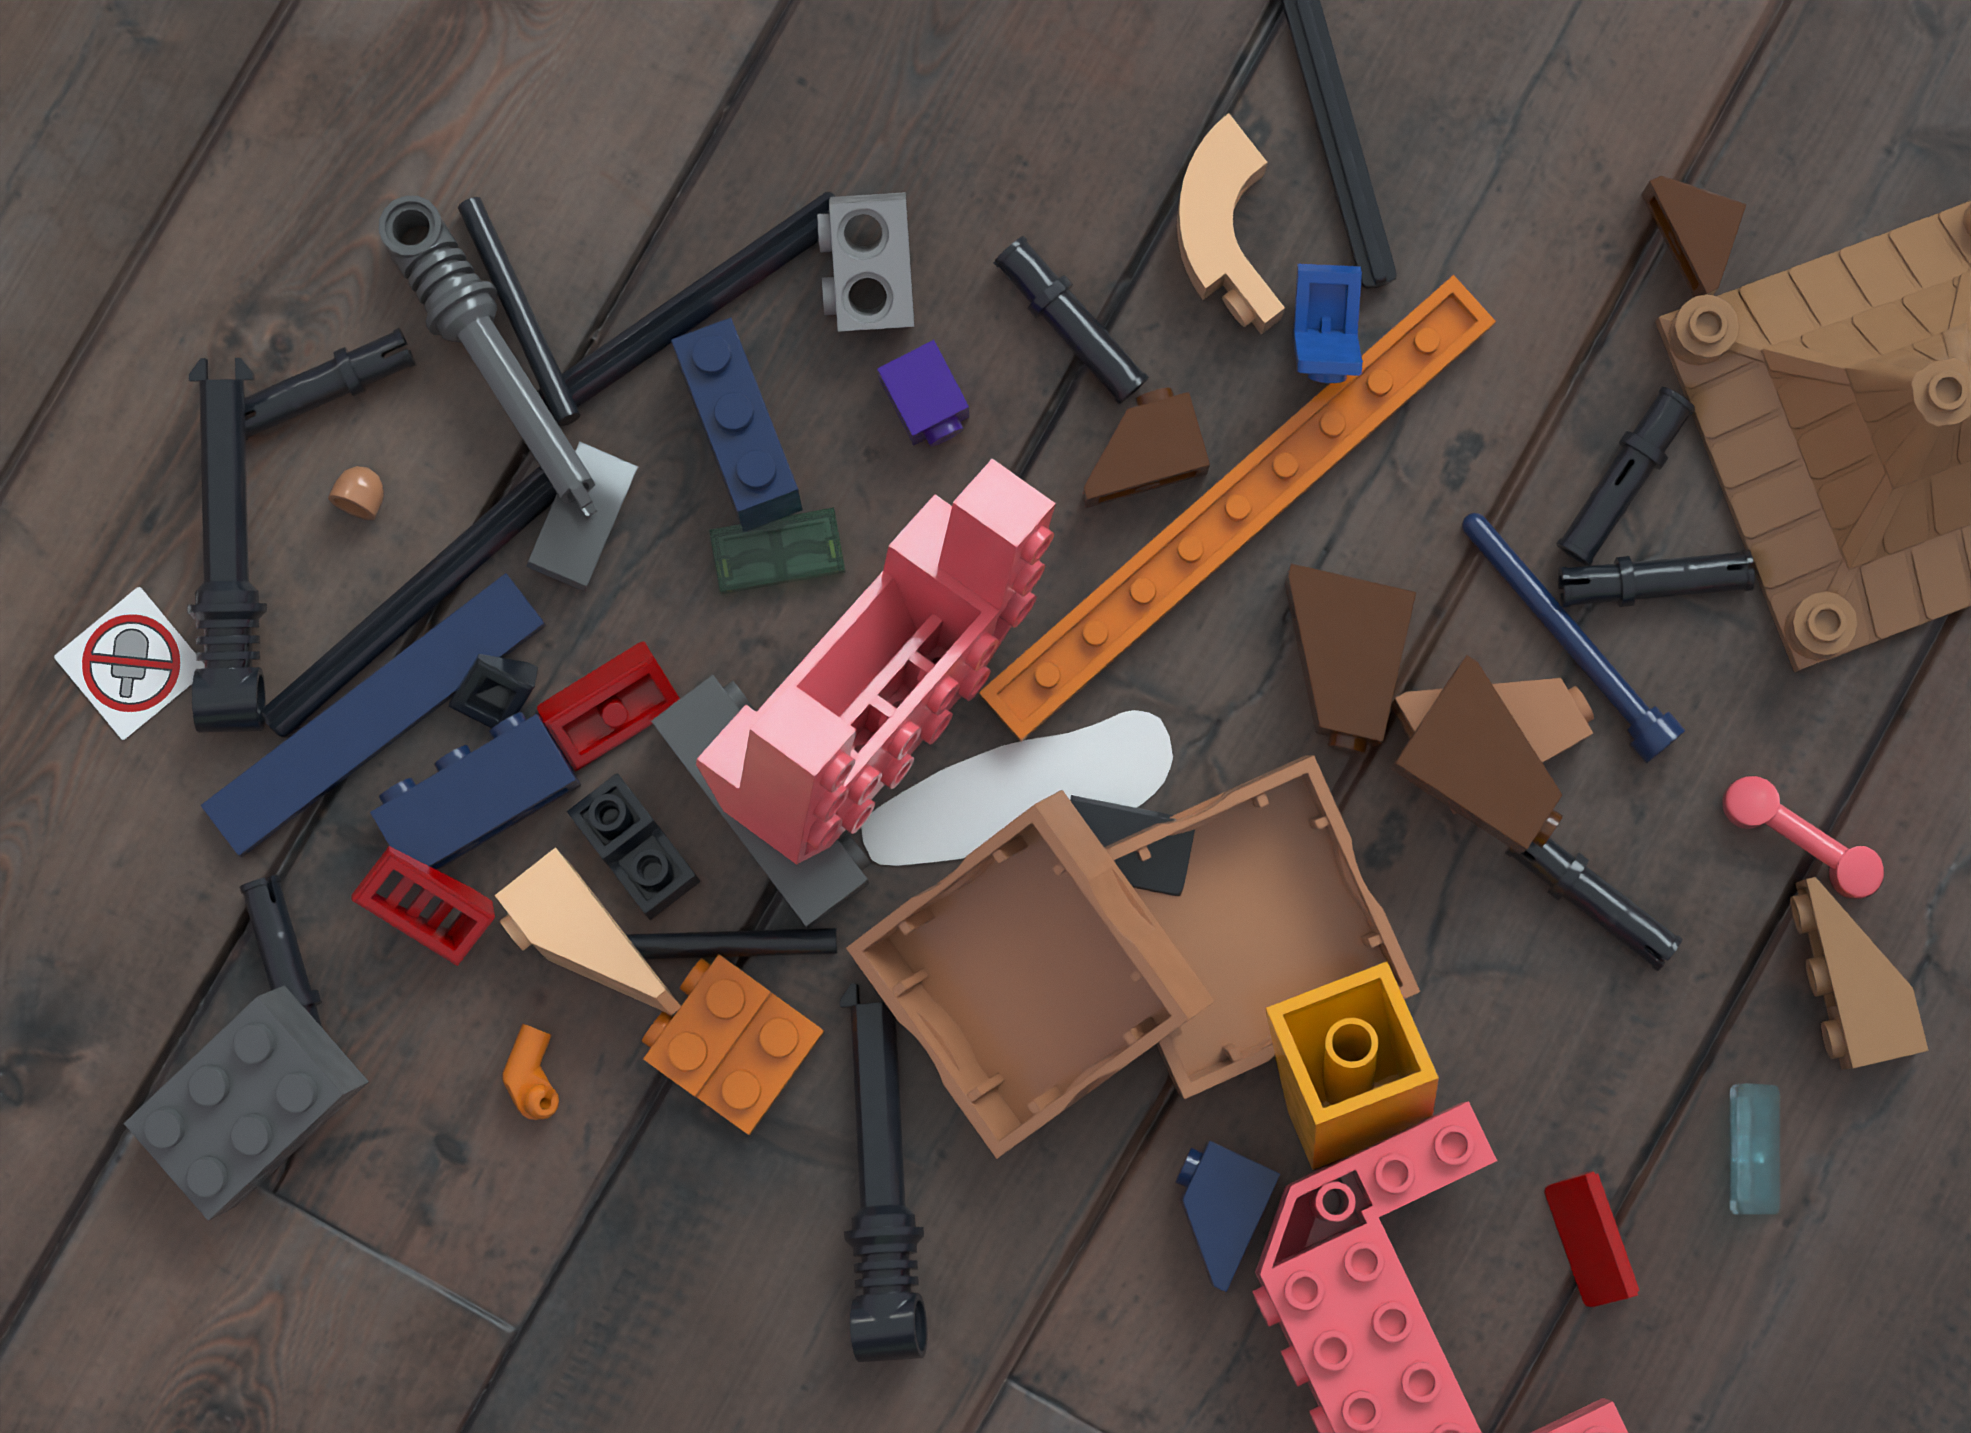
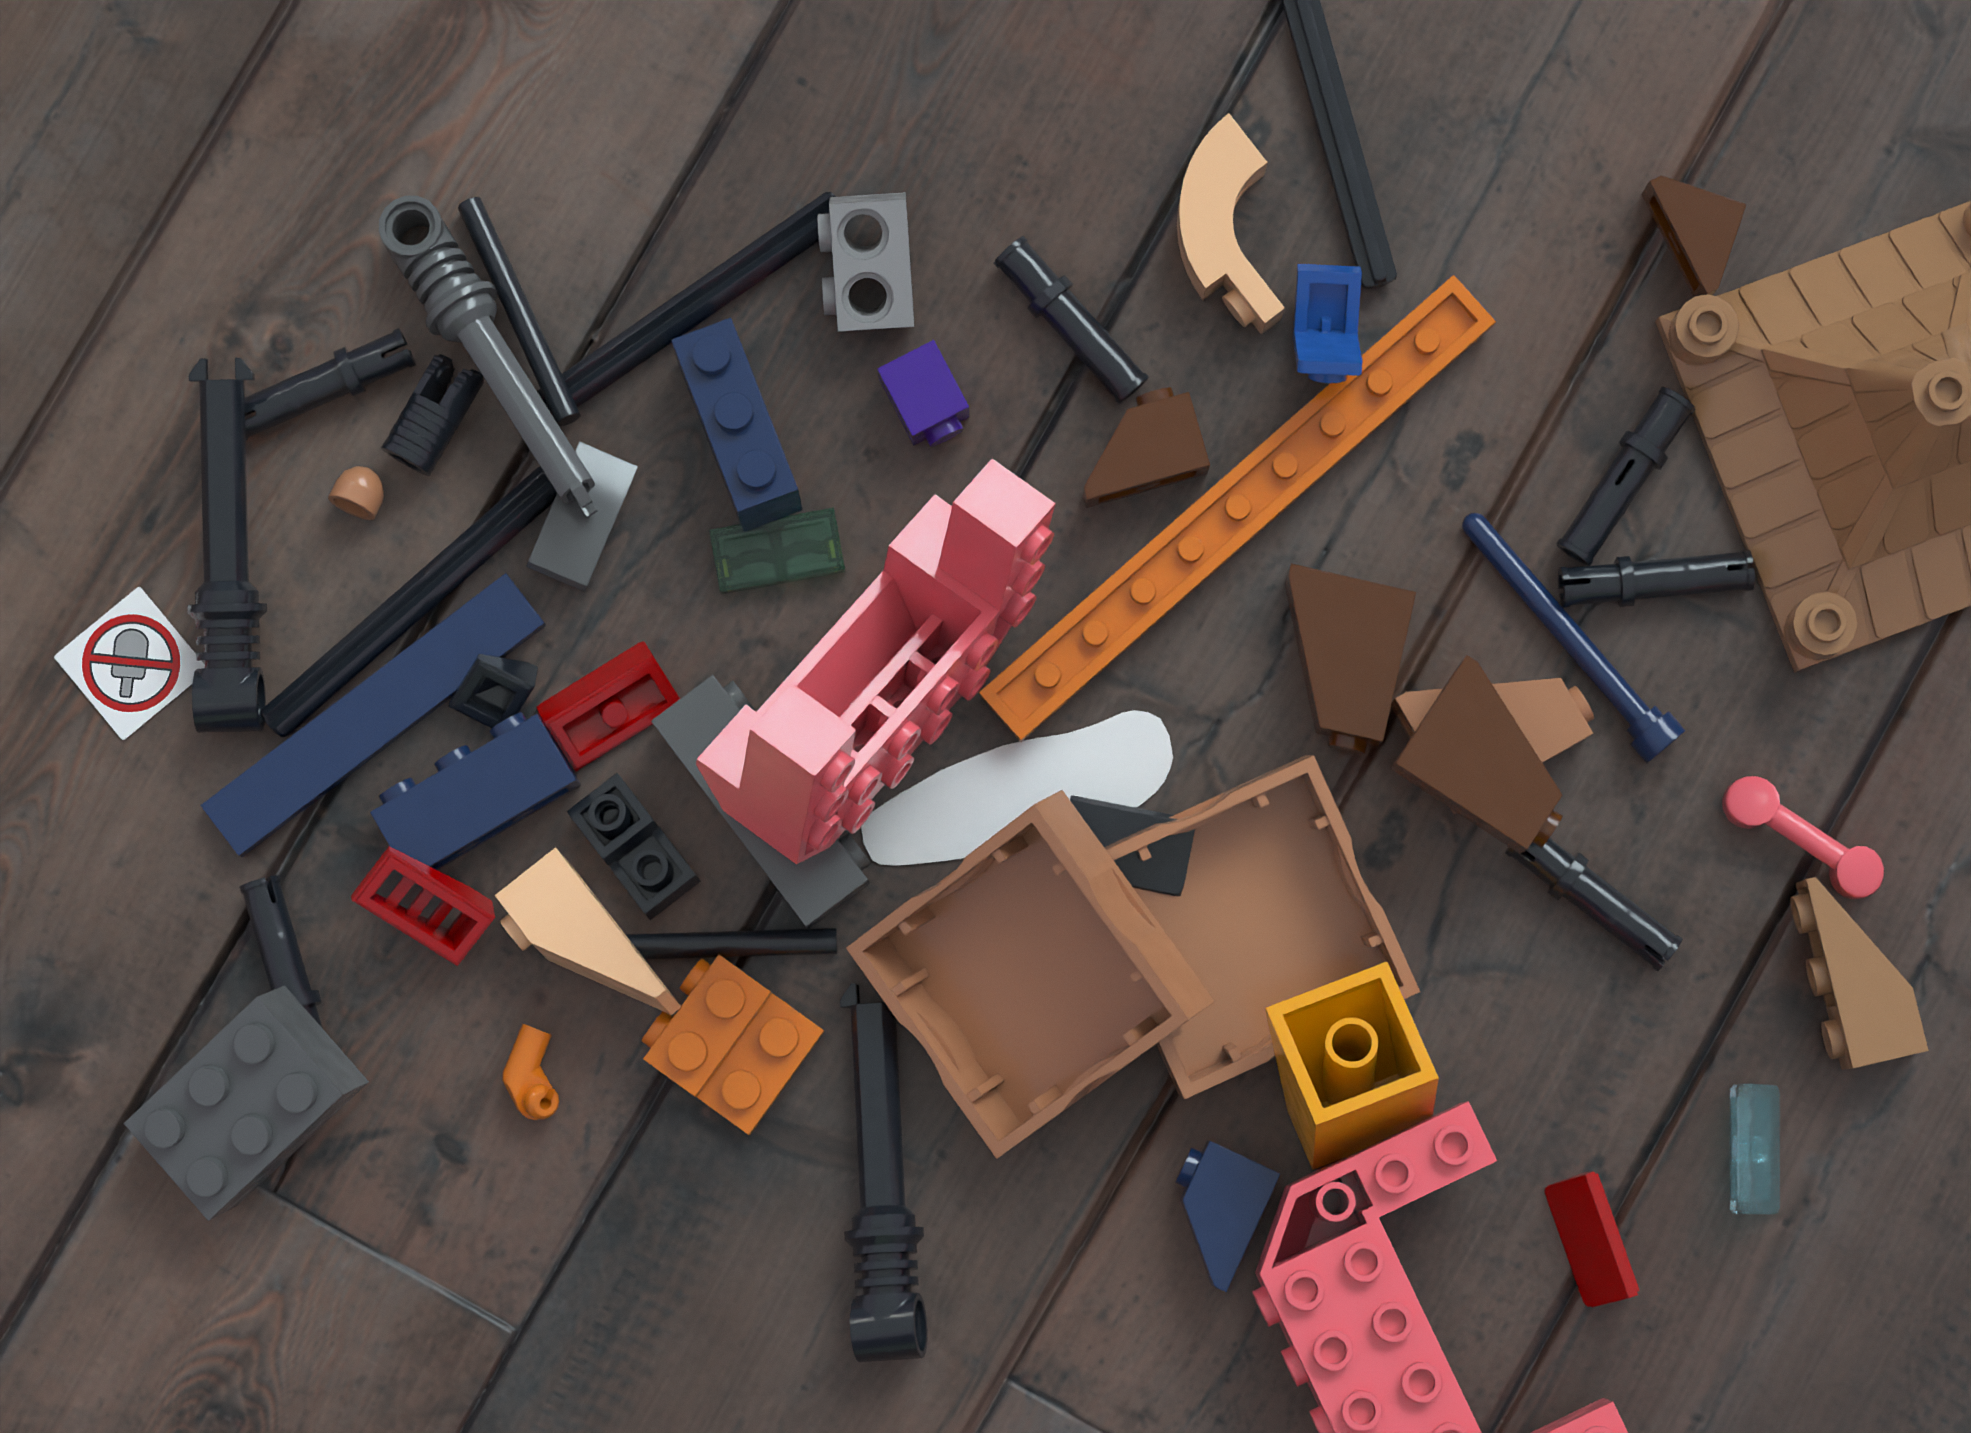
(426, 424): none -> black hinge

